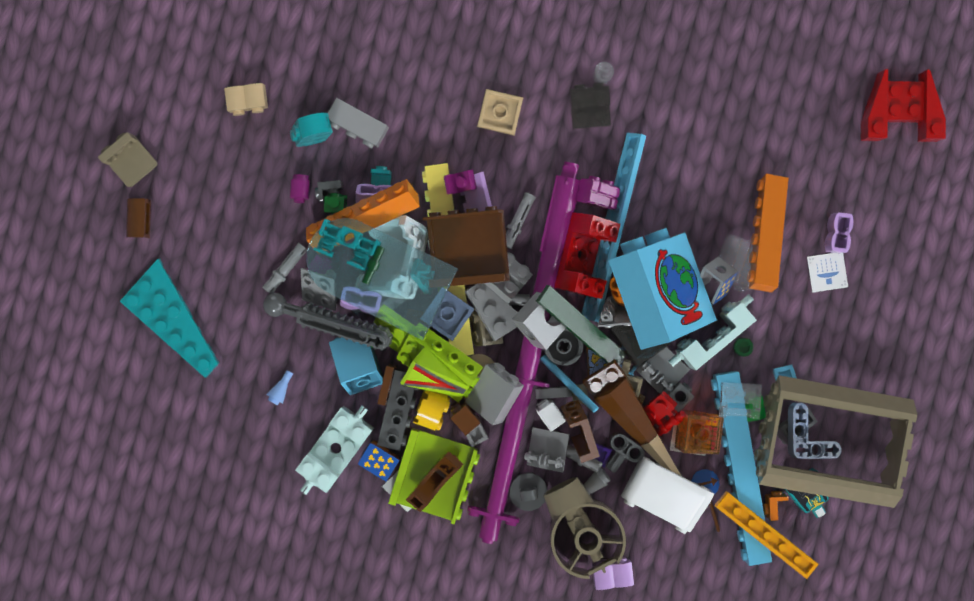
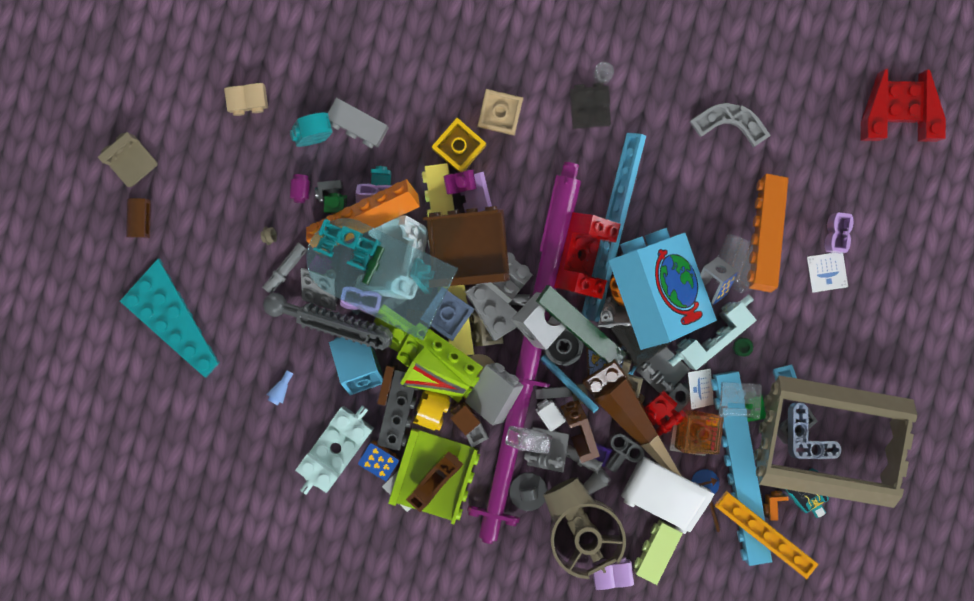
(268, 235): none -> dark tan plate
(459, 145): none -> yellow brick
(518, 219): light grey pin -> none
(528, 440): none -> clear brick
(598, 193): magenta brick -> none
(657, 551): none -> yellowish green brick
(700, 388): none -> white sticker
(731, 114): none -> light grey plate

